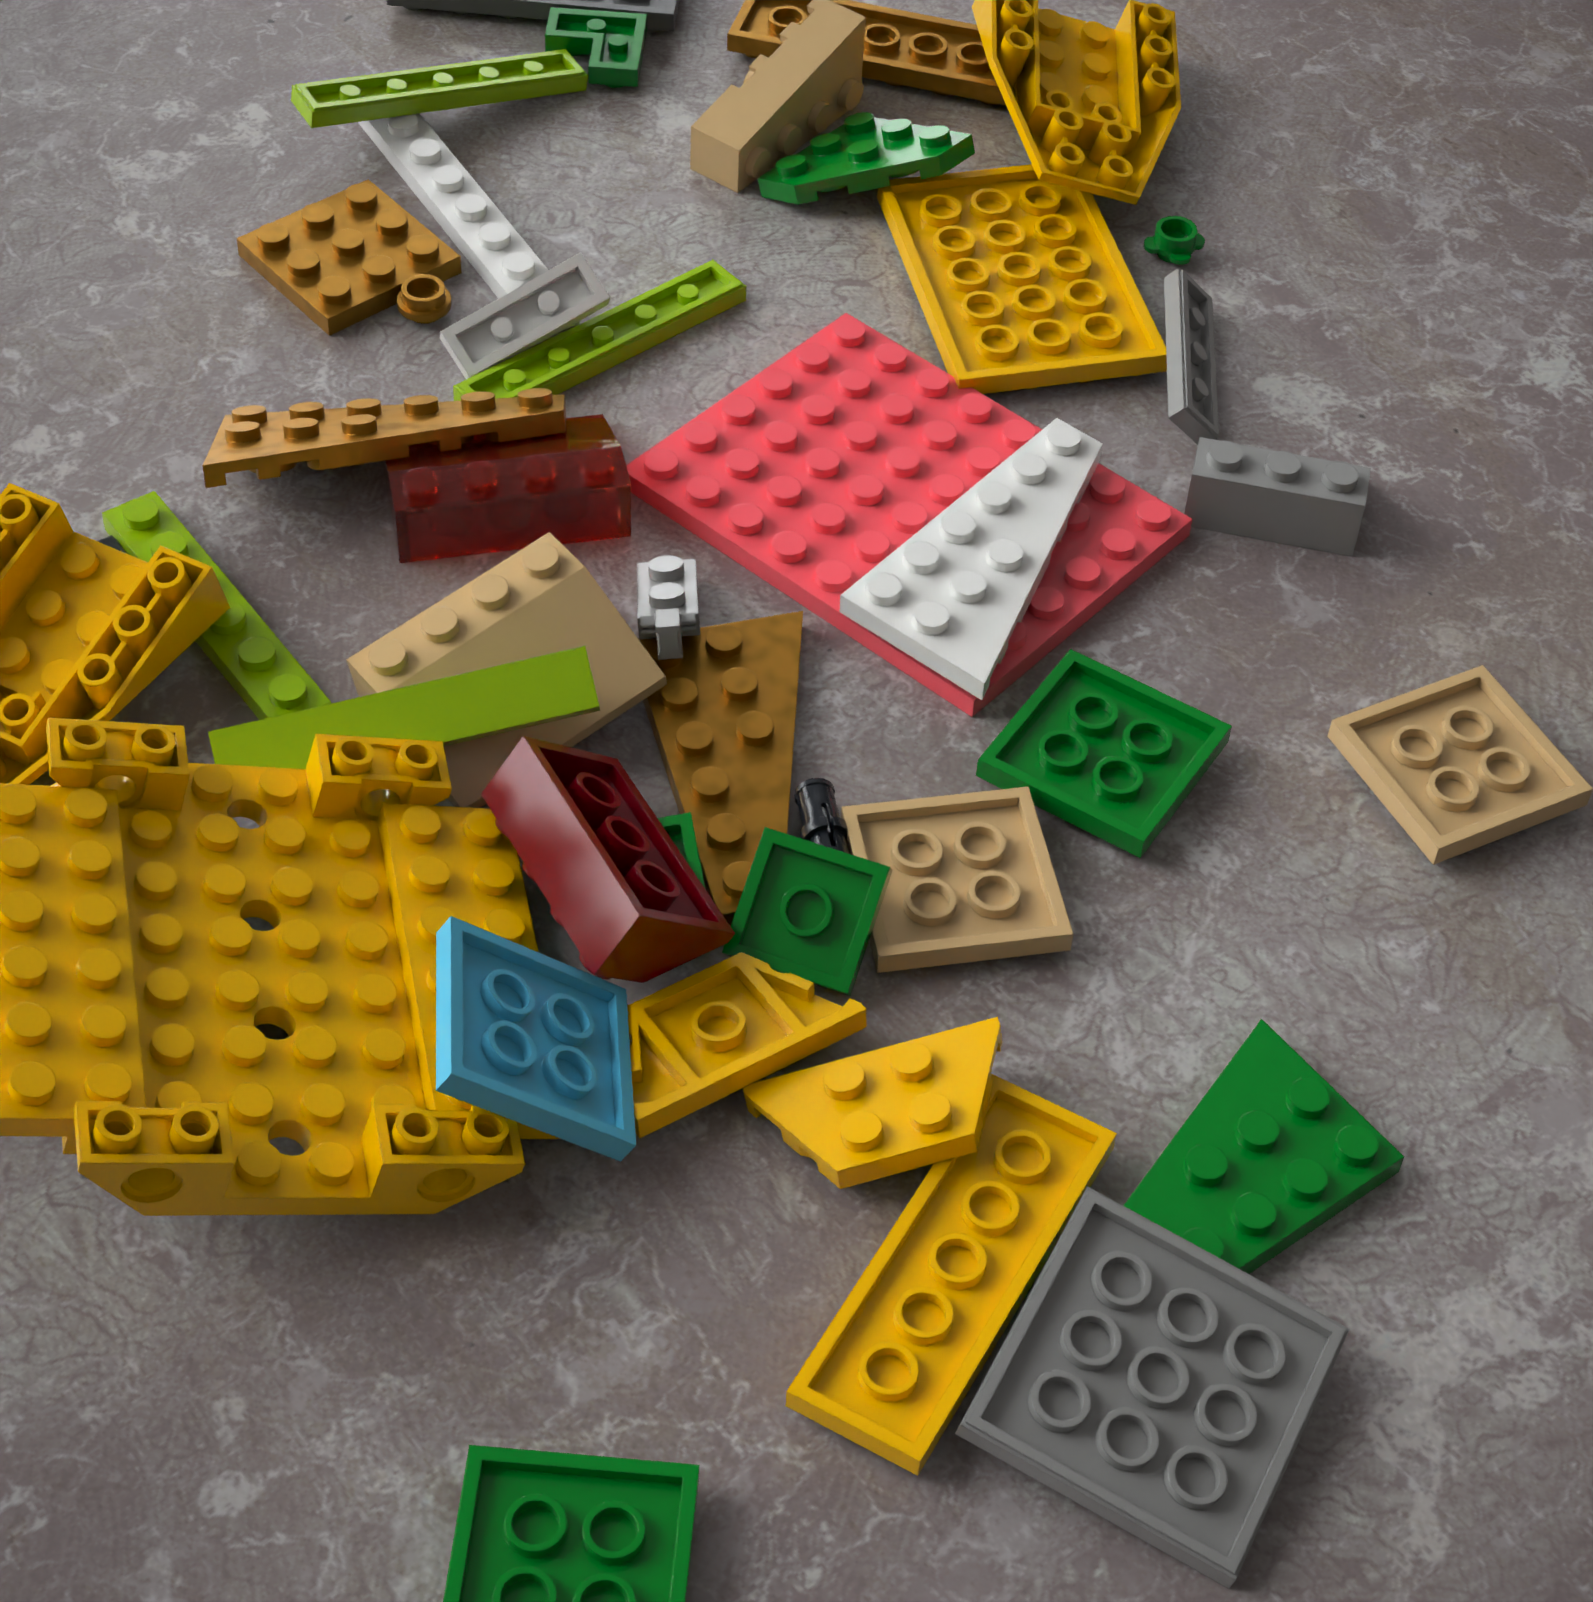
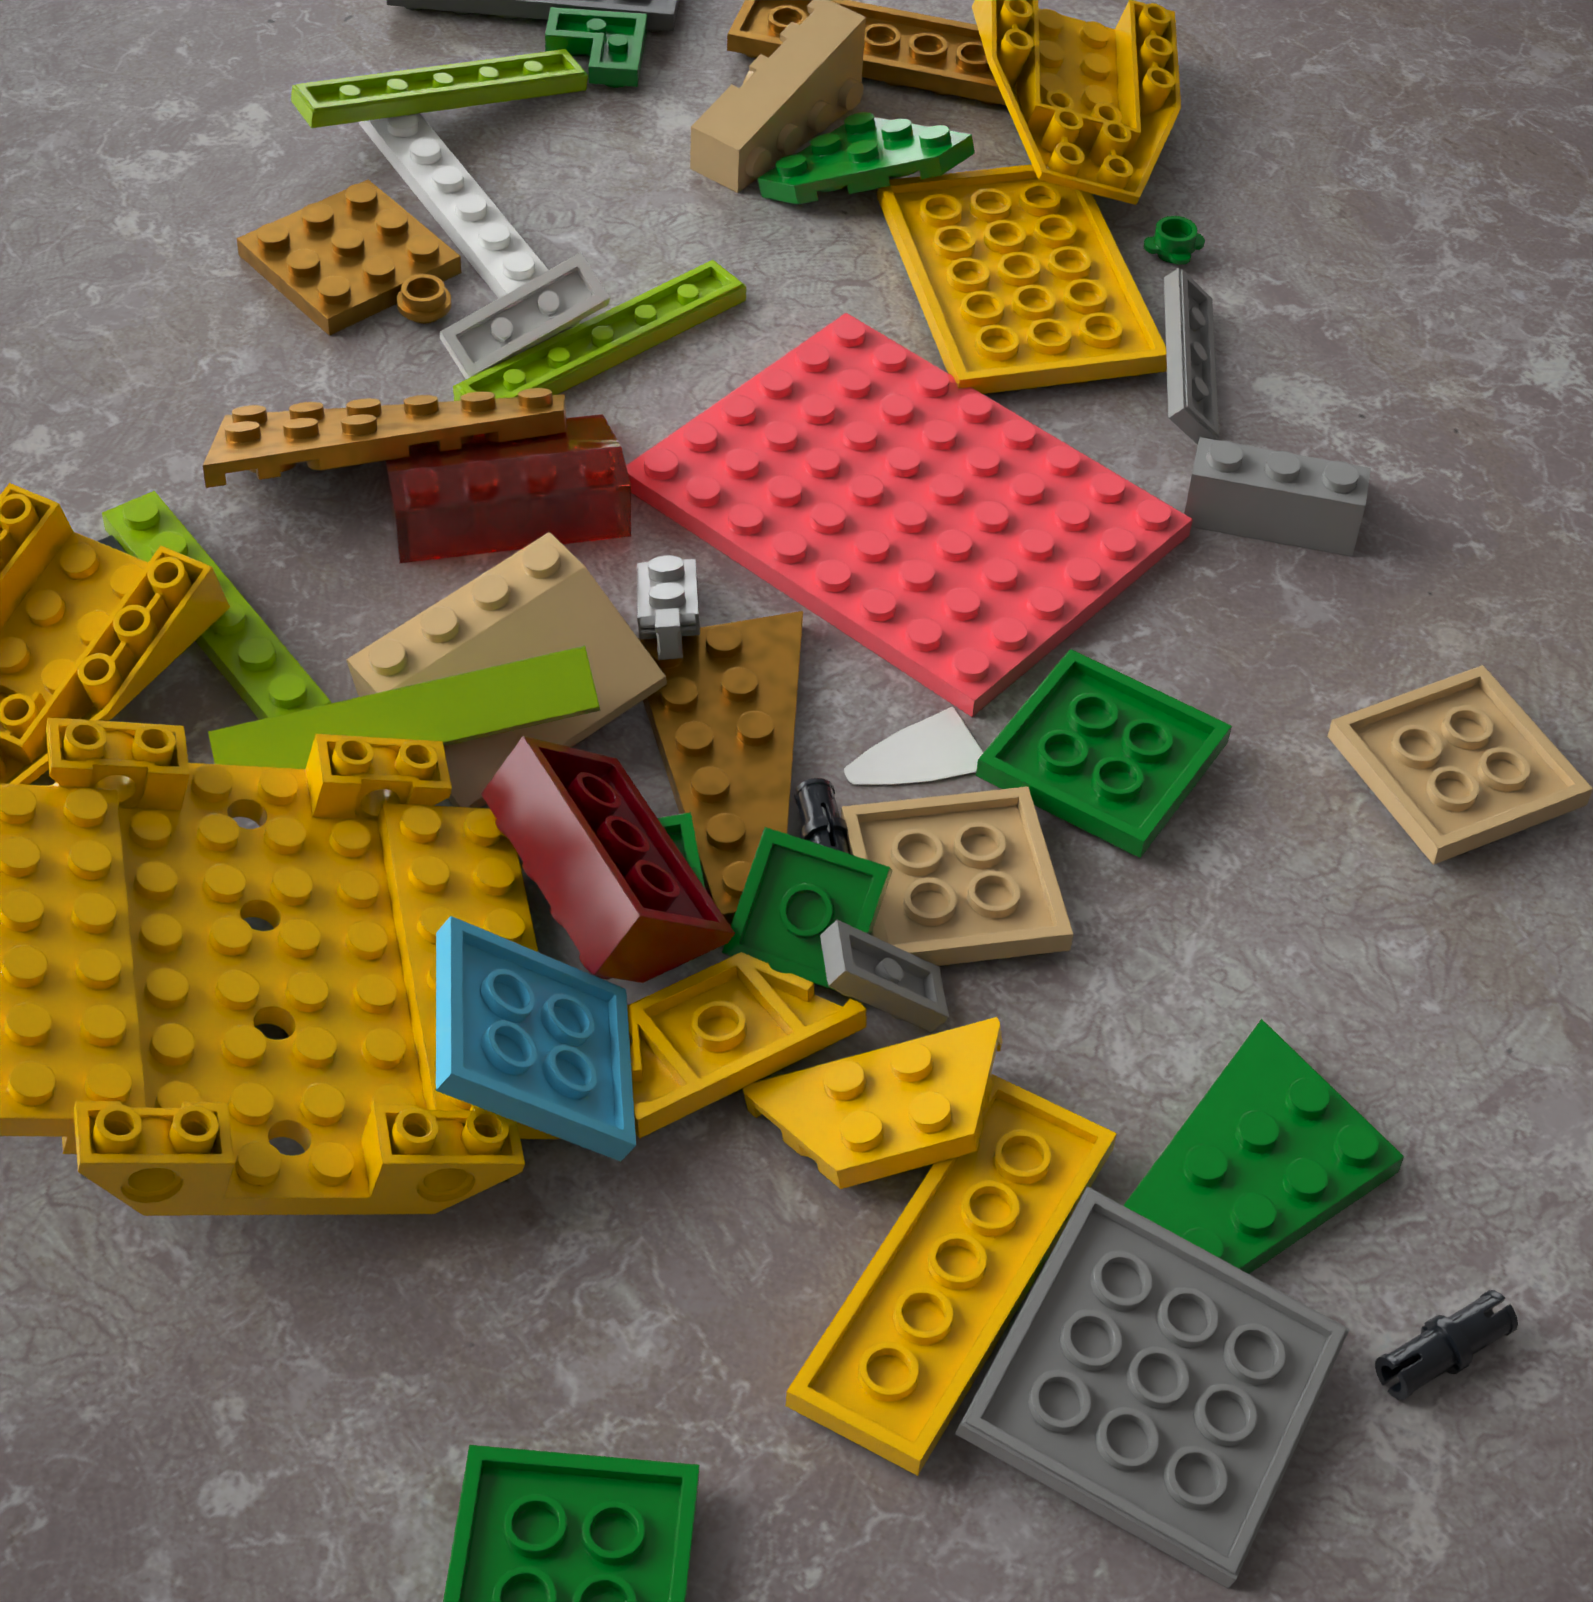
(883, 976): none -> light grey plate
(919, 753): none -> white sticker
(976, 566): white wing -> none
(1446, 1344): none -> black pin

